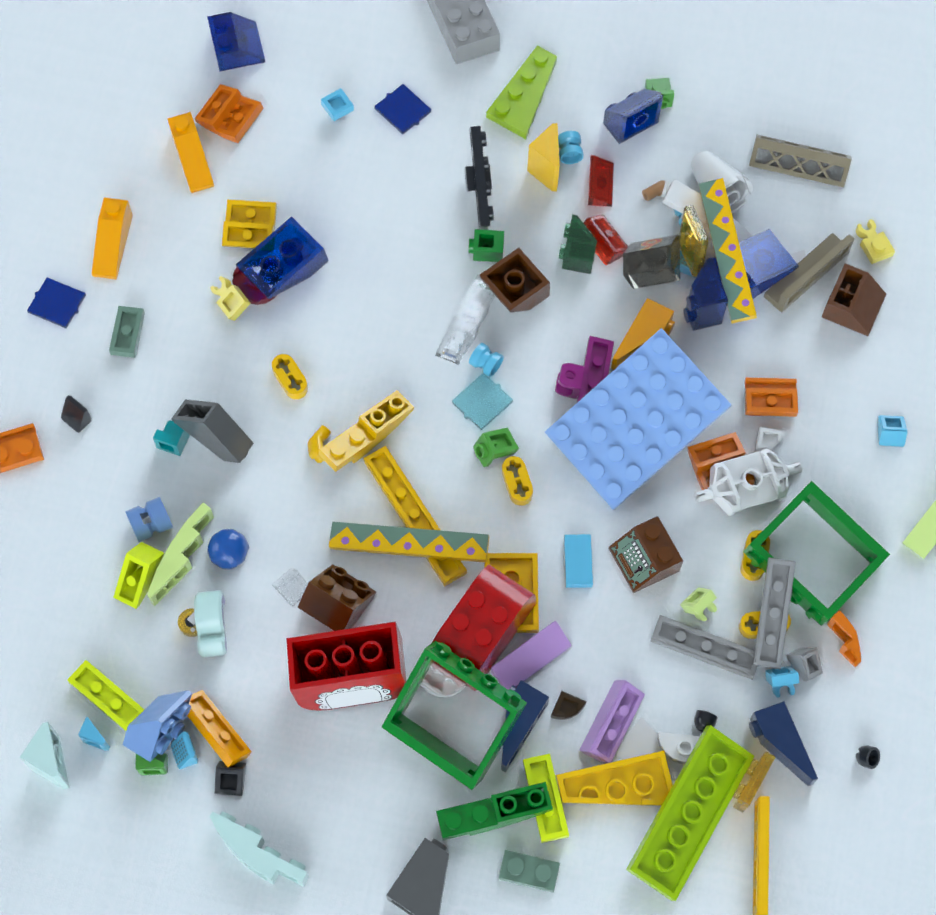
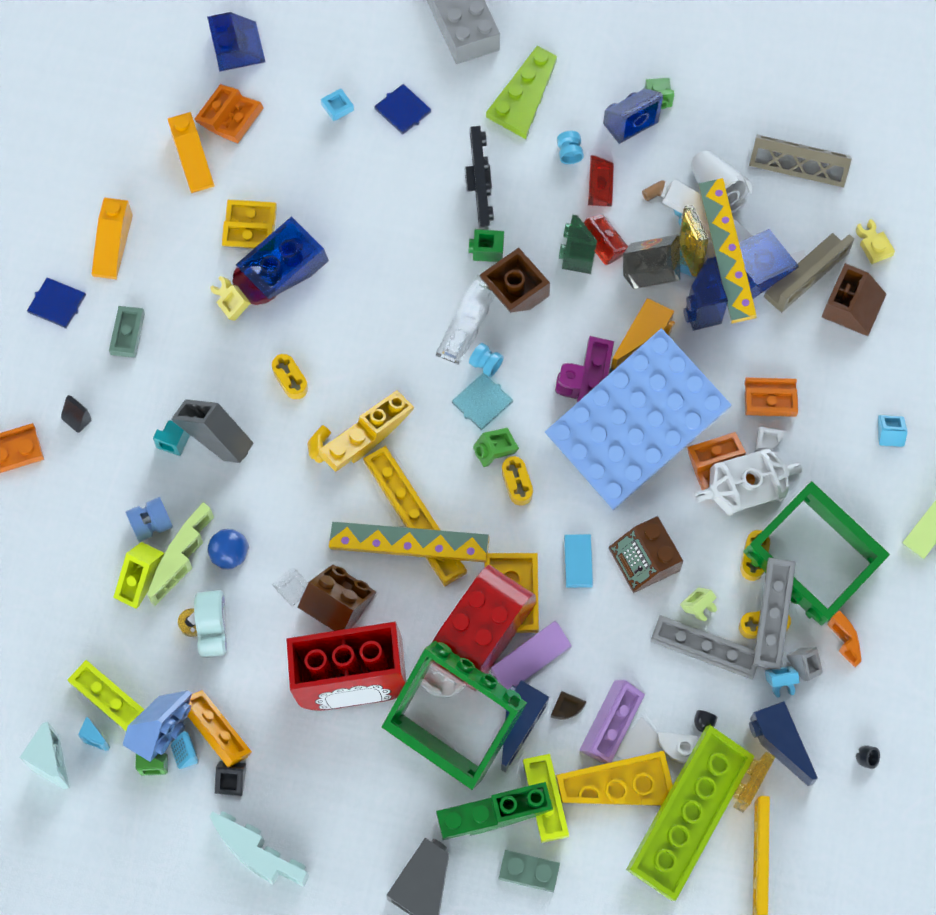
(544, 157): yellow slope -> none

